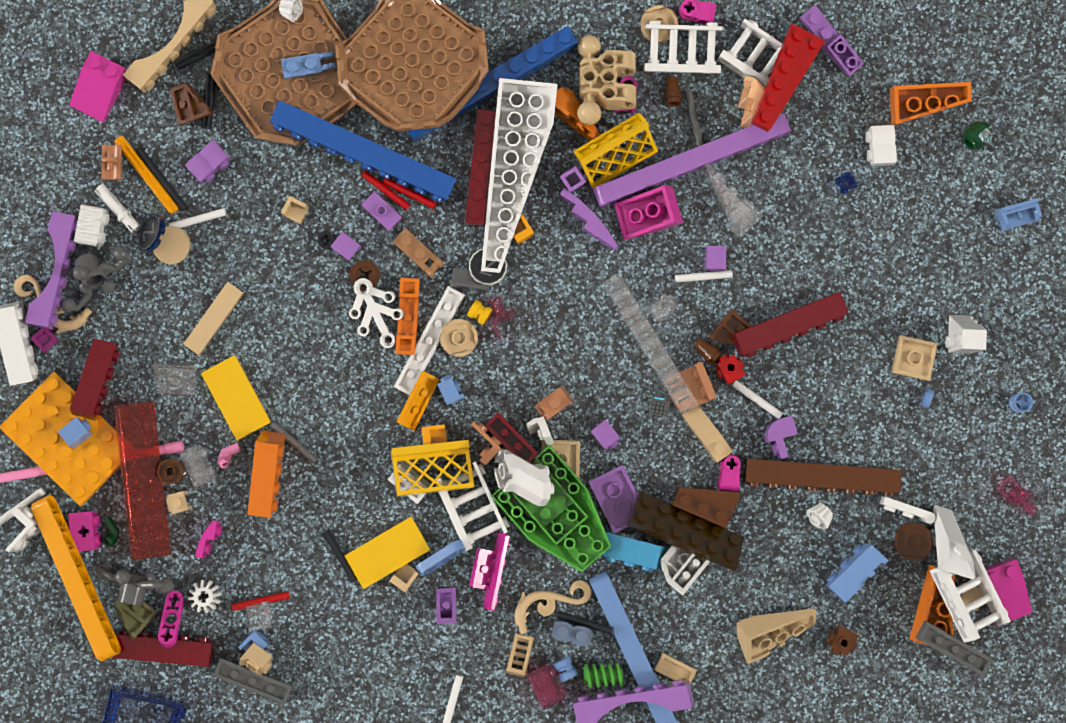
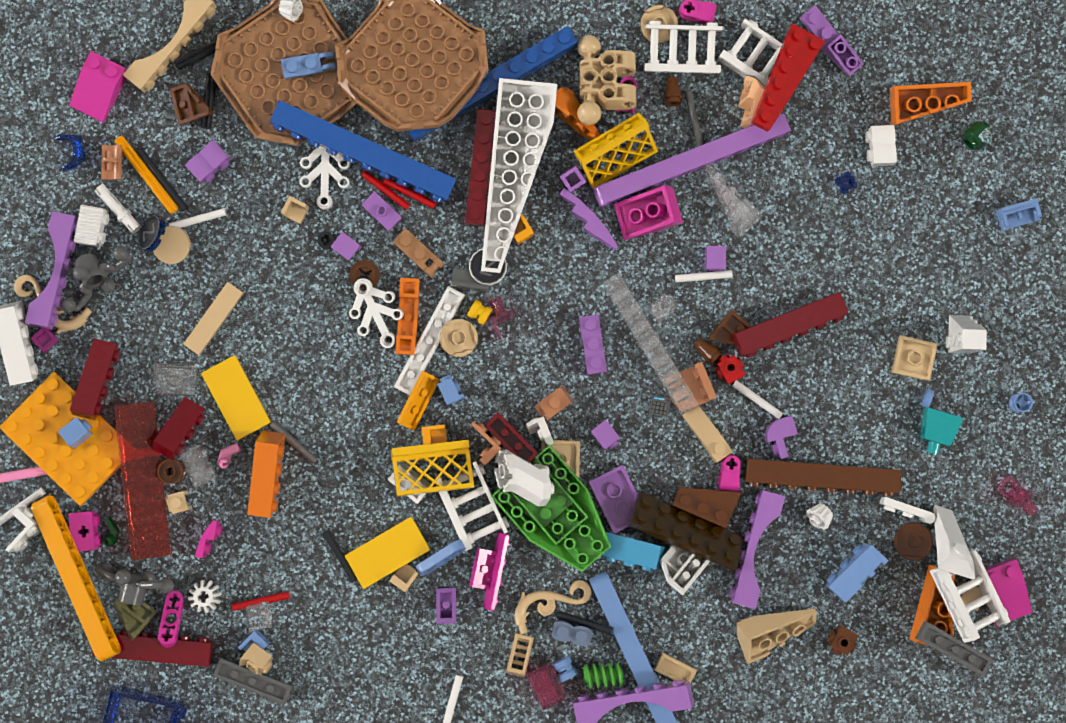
(78, 151): none -> clear blue helmet
(179, 429): none -> dark red brick
(324, 169): none -> white plant
(592, 344): none -> medium lavender arch
(746, 587): none -> medium lavender arch
(939, 429): none -> teal torso

